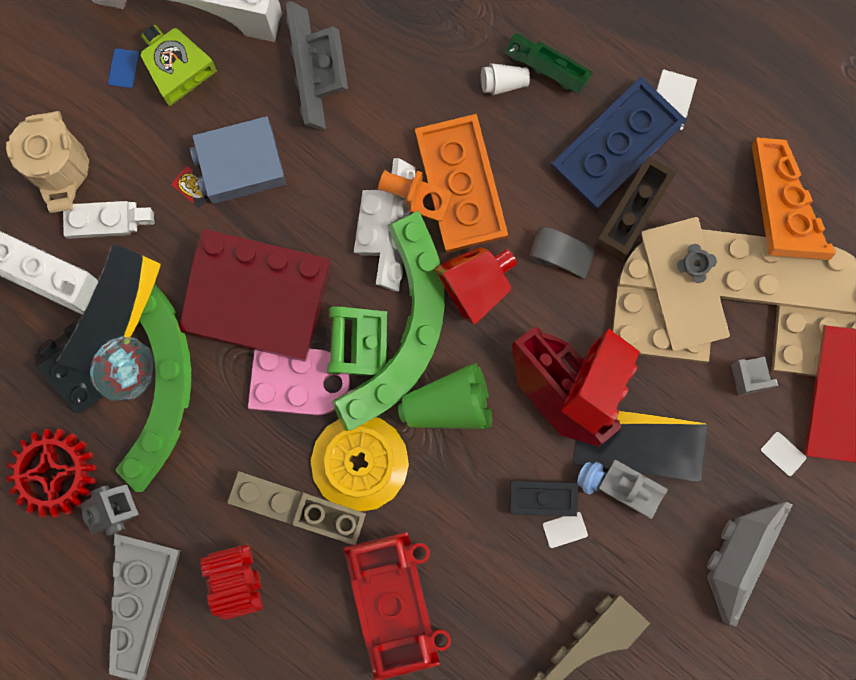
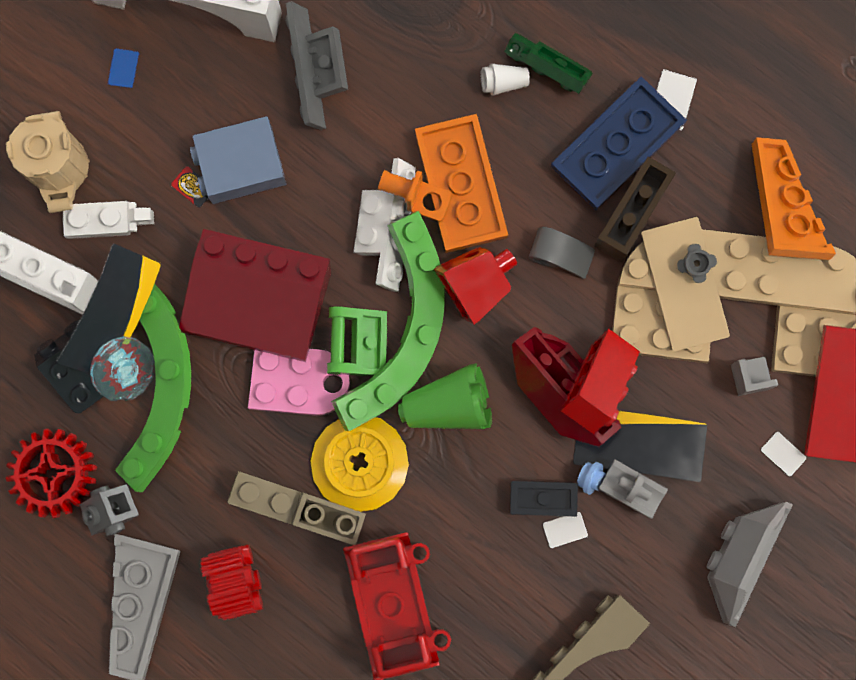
(174, 63): lime torso -> none

